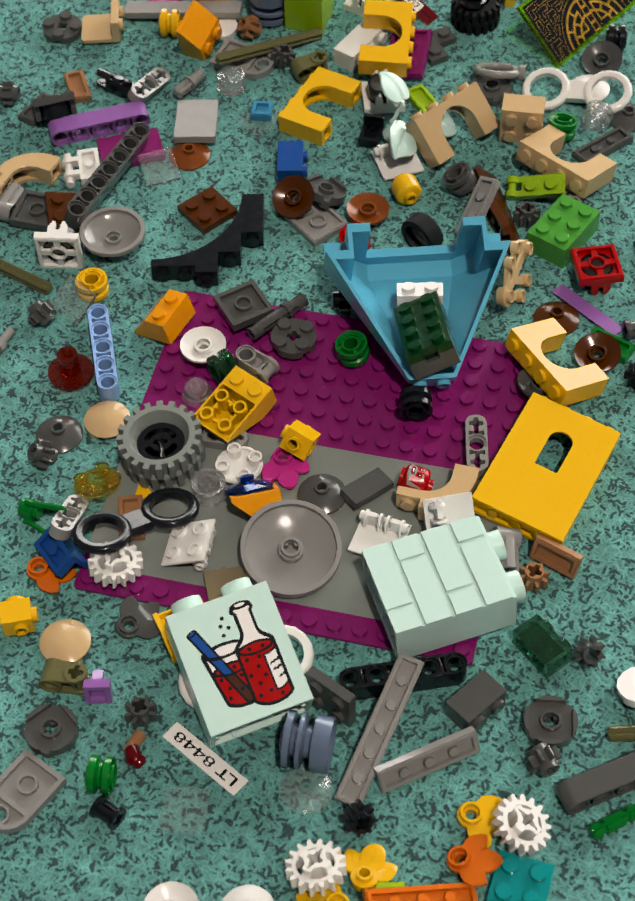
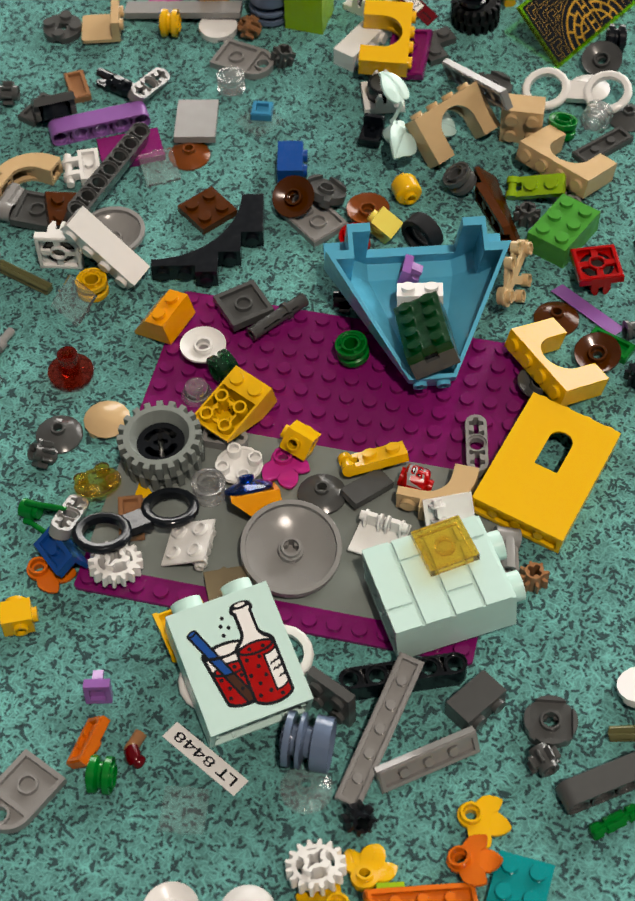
(40, 312): dark grey gear -> none
(51, 744): dark grey plate -> none
(63, 676): olive piece -> none
(65, 640): tan dish -> none
(88, 742): none -> orange plate
(103, 353): light blue beam -> none
(105, 248): none -> white brick
(107, 812): black bush -> none
(139, 617): dark grey plate -> none
(140, 712): dark grey gear -> none
(189, 83): light grey axle -> none
(198, 32): light orange slope -> none
(256, 363): light grey piece -> none
(267, 46): olive axle -> none
(293, 328): dark grey plate -> none
(307, 64): olive piece -> none
(320, 86): yellow arch -> none
(373, 459): none -> yellow plate
(383, 224): none -> light yellow brick
(391, 168): white hinge -> none
(410, 270): none -> medium lavender tile
(415, 403): black wheel -> none
(420, 97): lime tile -> none
(445, 545): none -> clear yellow tile
(480, 198): light grey tile -> none
(493, 92): none -> light grey tile
(505, 70): light grey piece -> none
(521, 825): white gear -> none
(542, 645): clear green brick -> none
(556, 556): medium nougat tile -> none
(595, 649): dark grey gear -> none

